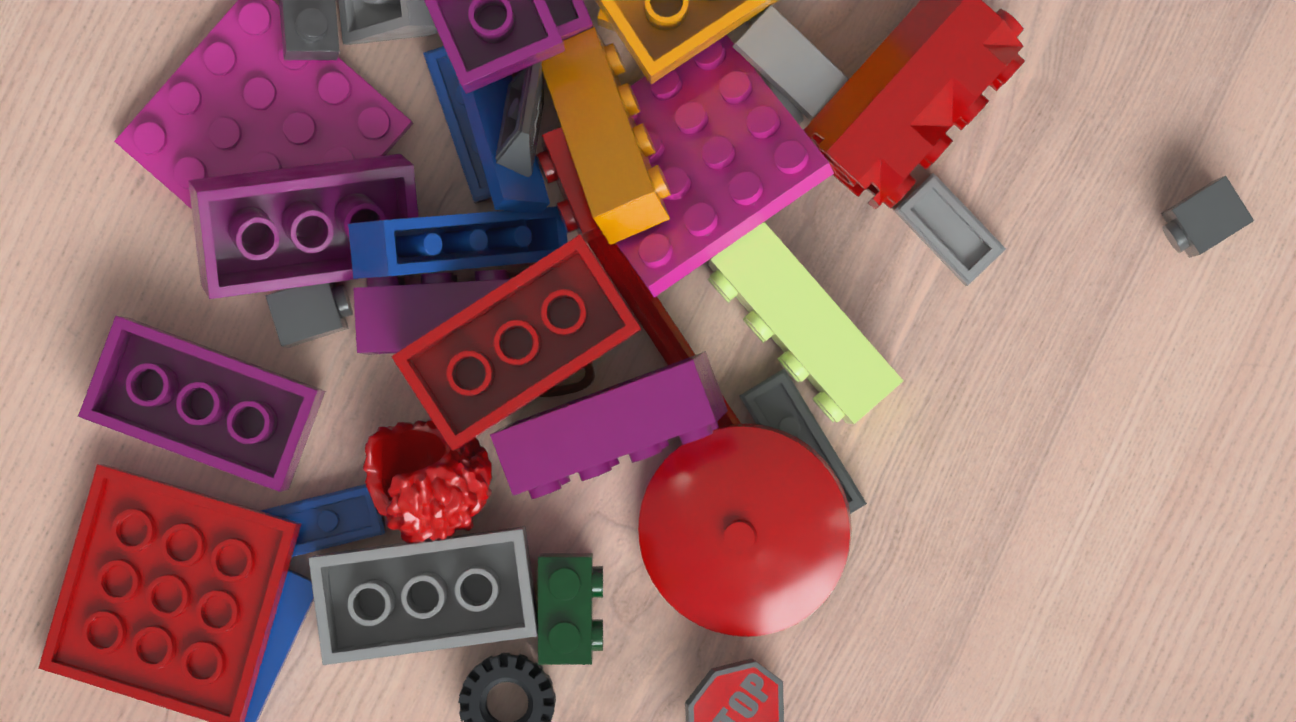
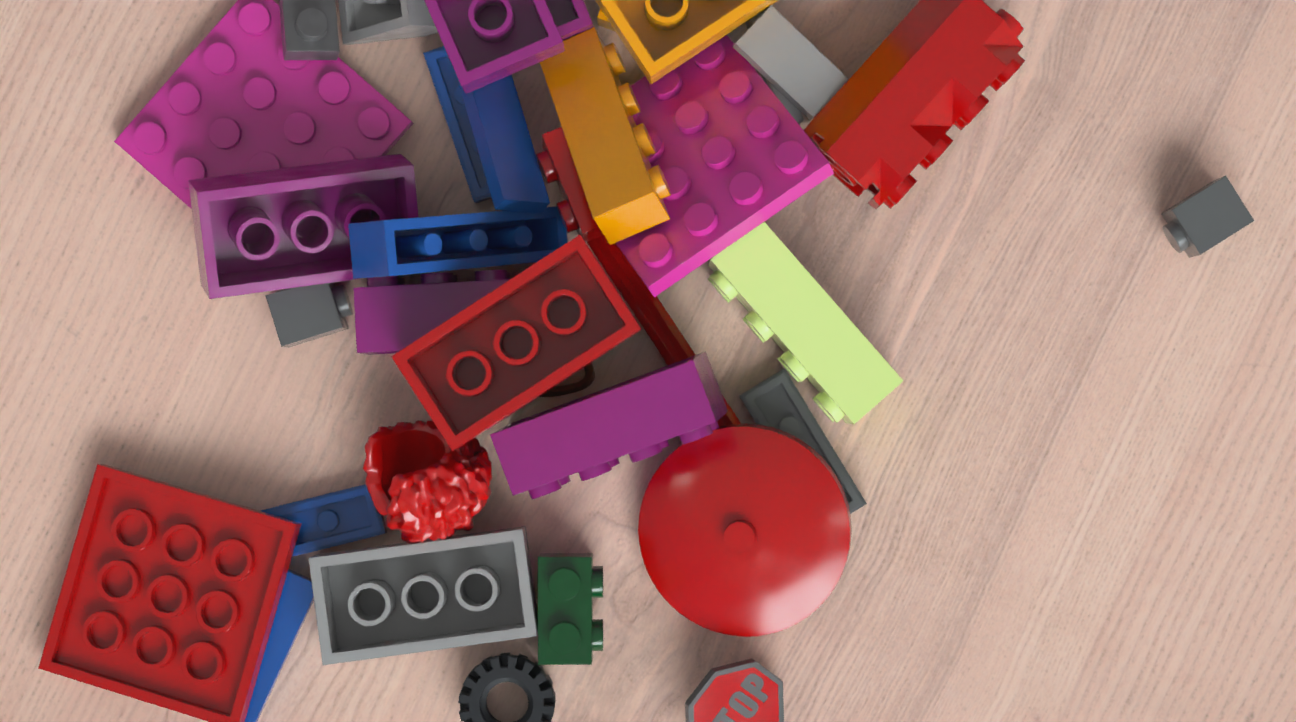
(201, 403): magenta brick -> none
(521, 121): dark grey slope -> none
(949, 229): light grey tile -> none

